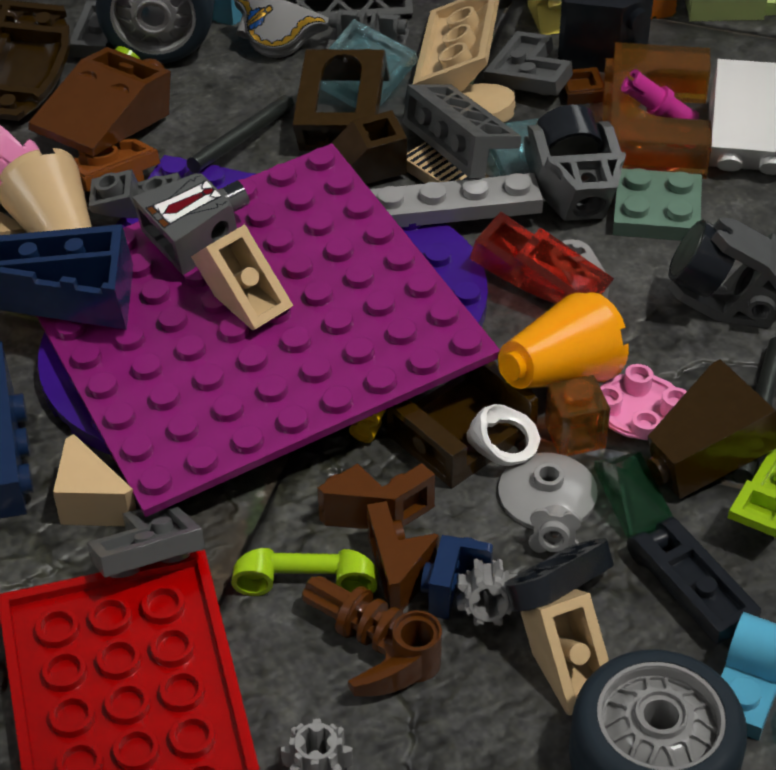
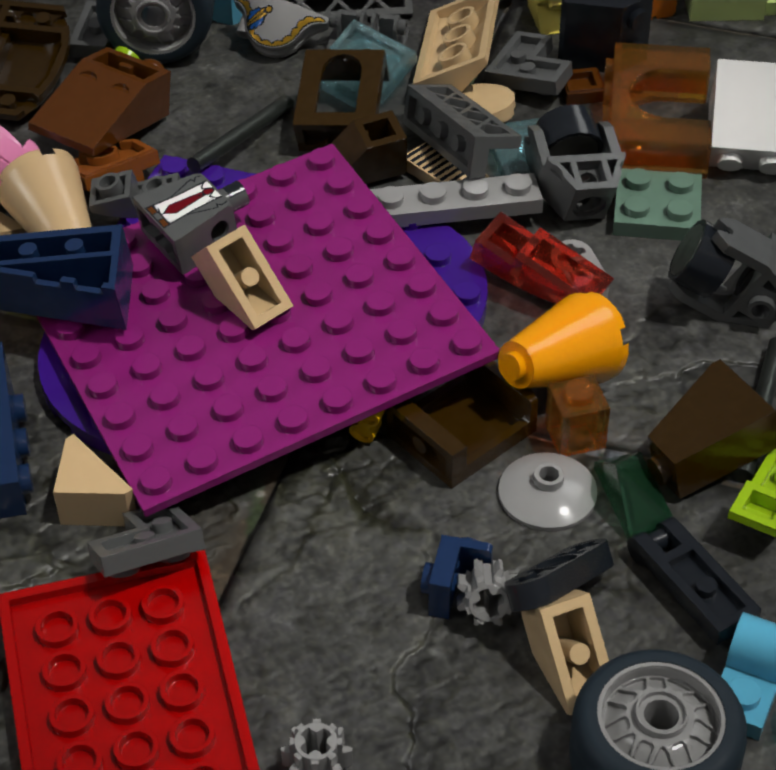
(255, 570): lime bar -> none
(346, 496): reddish brown slope -> none
(388, 631): reddish brown piece -> none
(397, 558): reddish brown slope -> none
(489, 417): white piece -> none
(553, 519): light grey plate -> none
(639, 401): bright pink dish -> none
(656, 99): dark pink pin -> none

